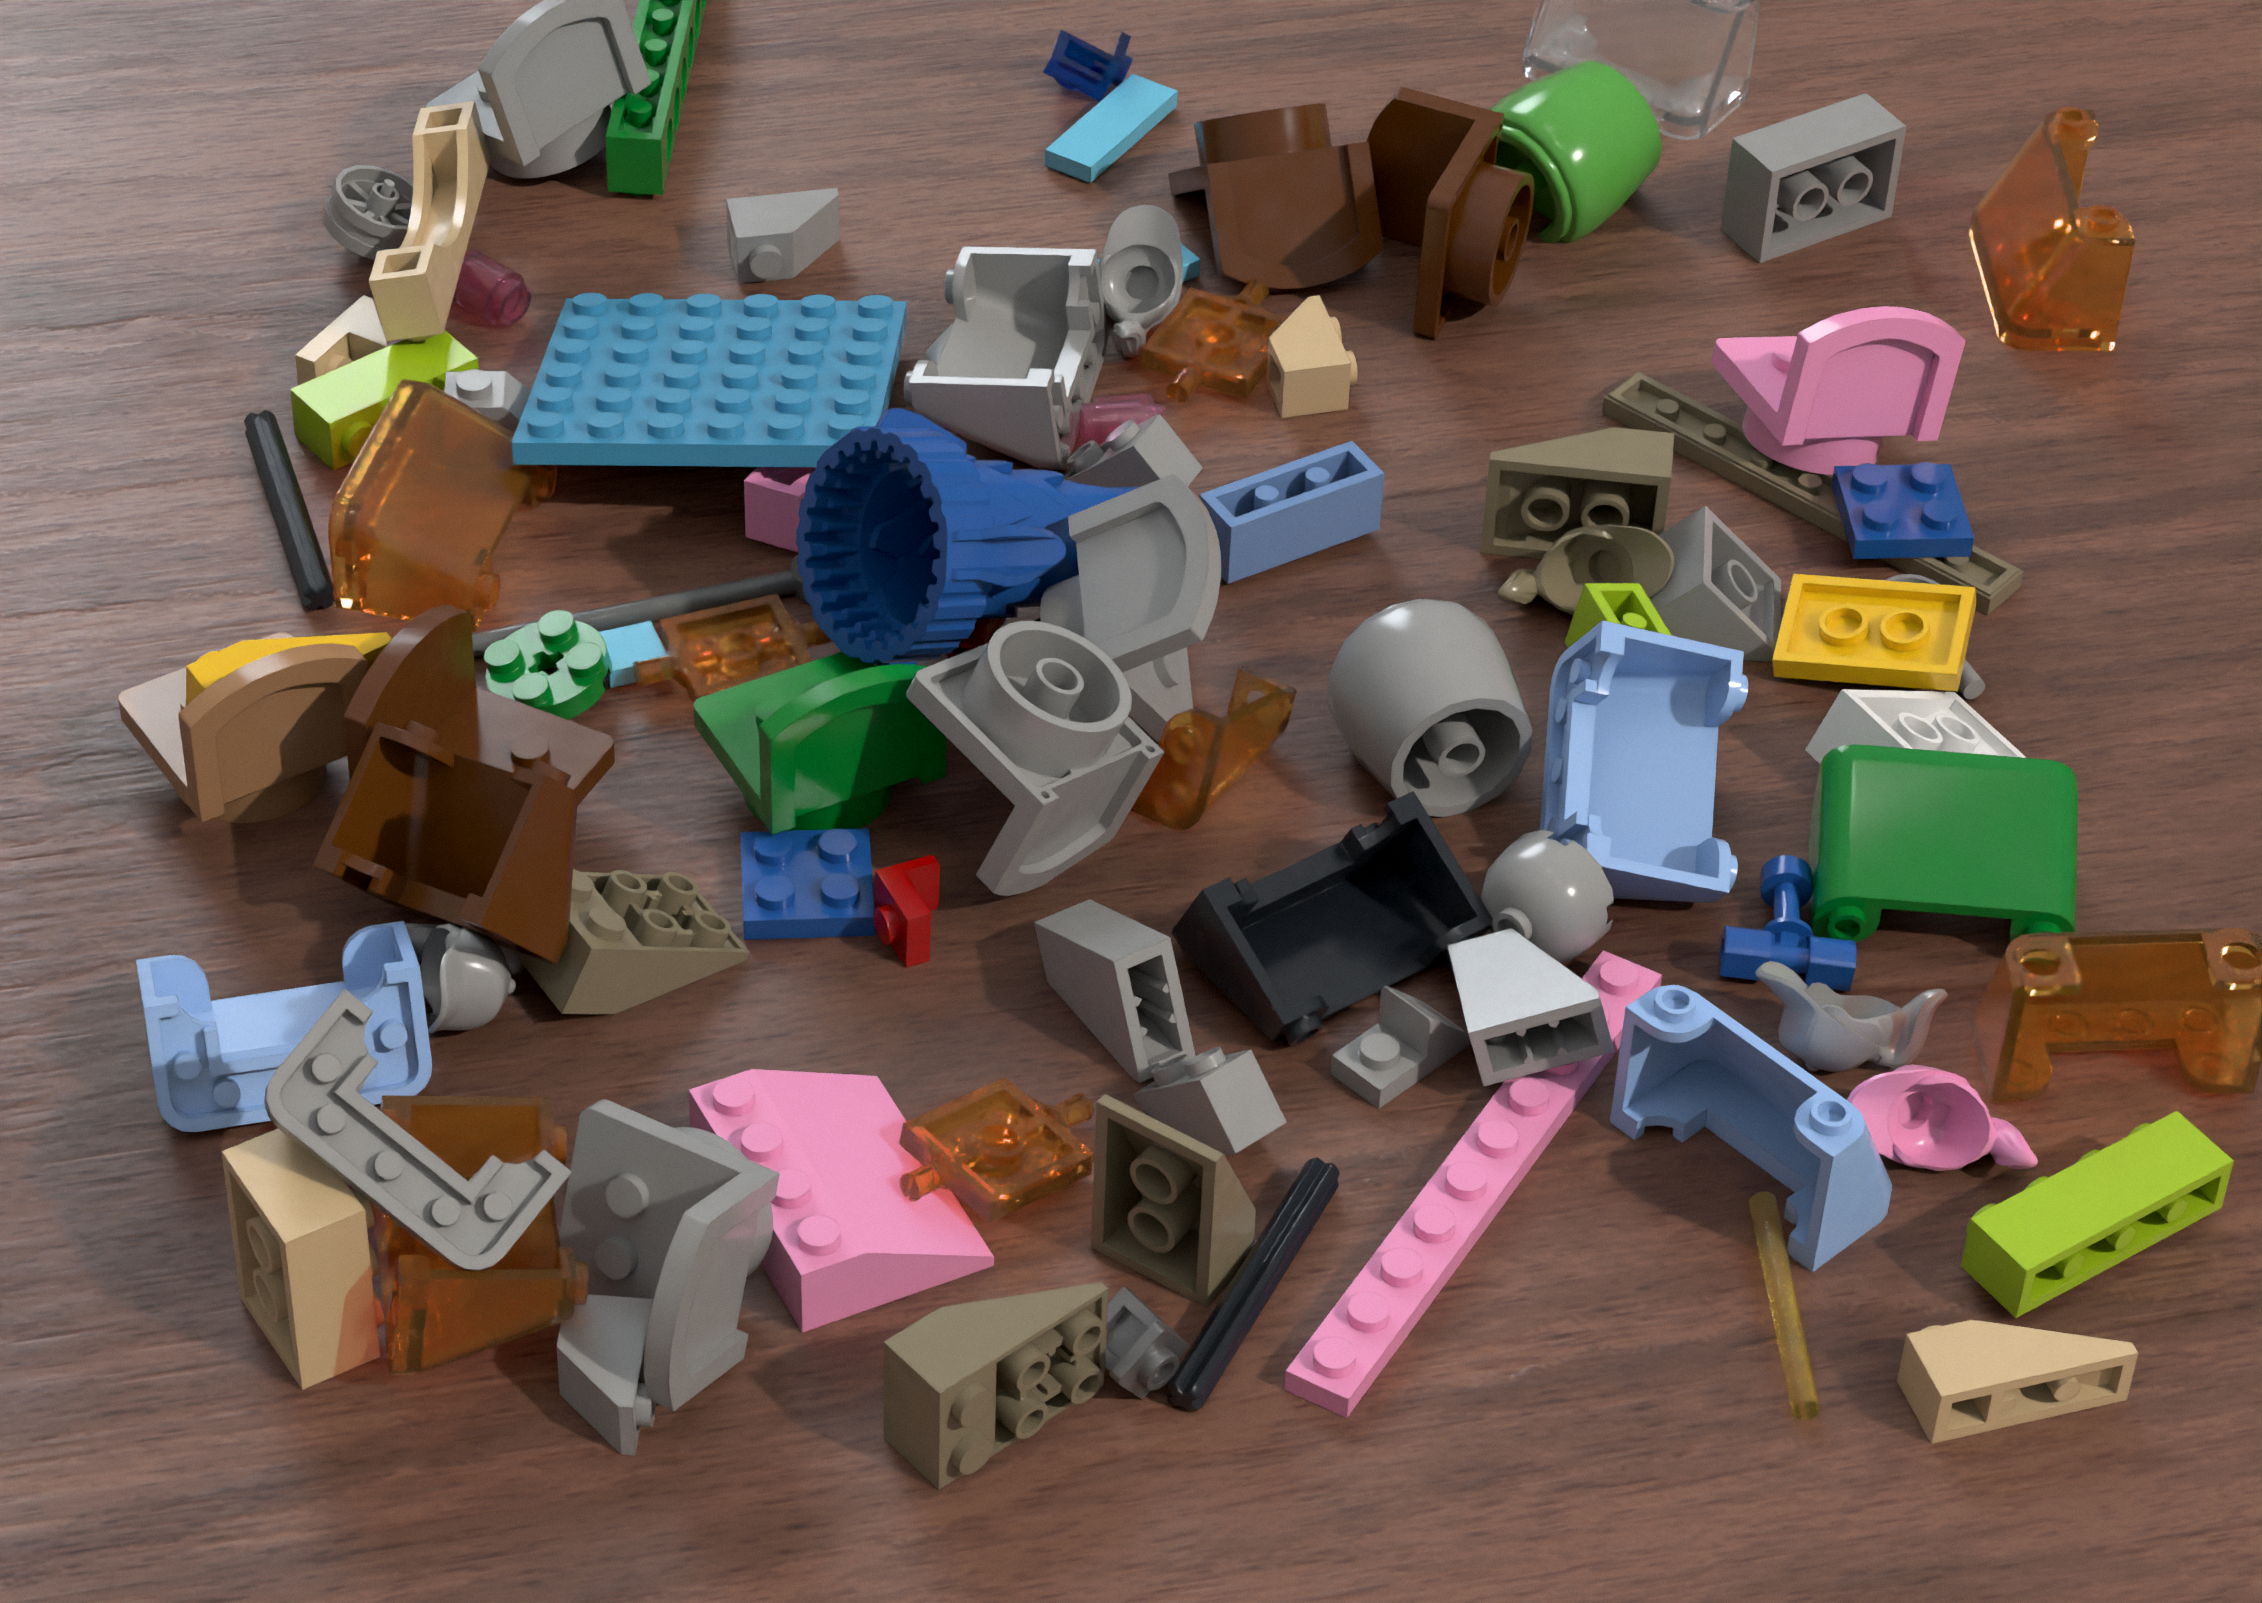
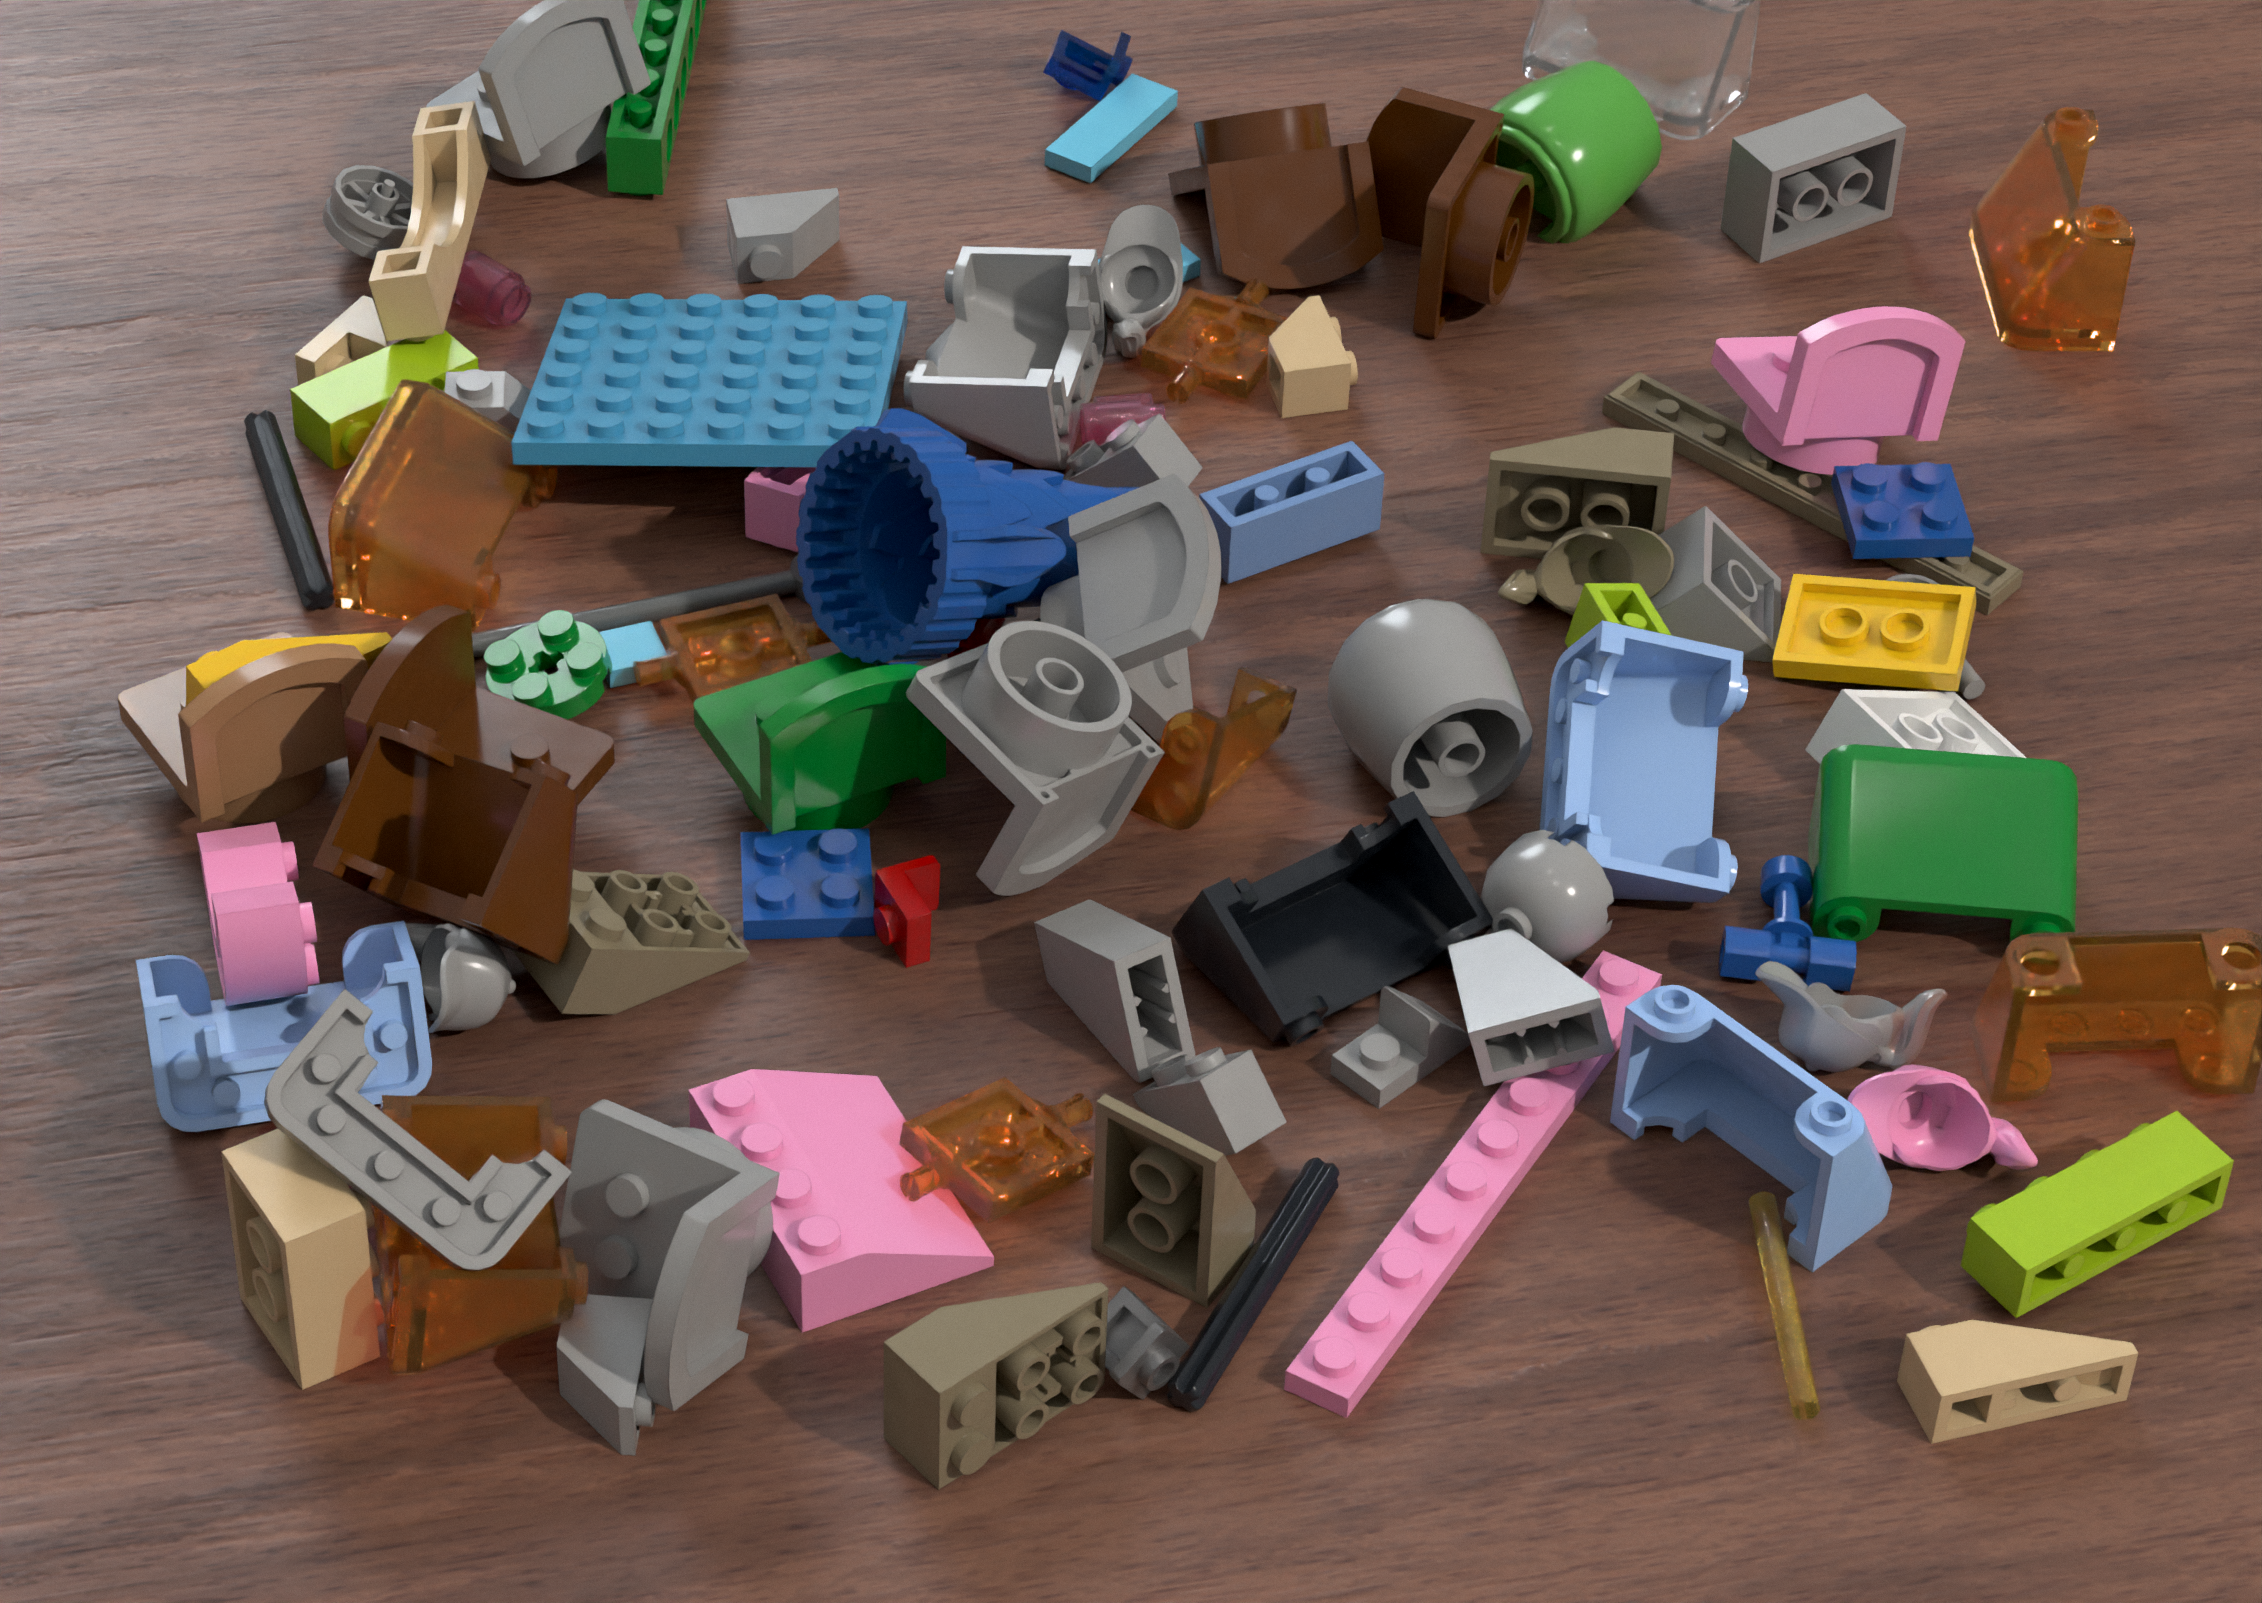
(255, 914): none -> bright pink brick

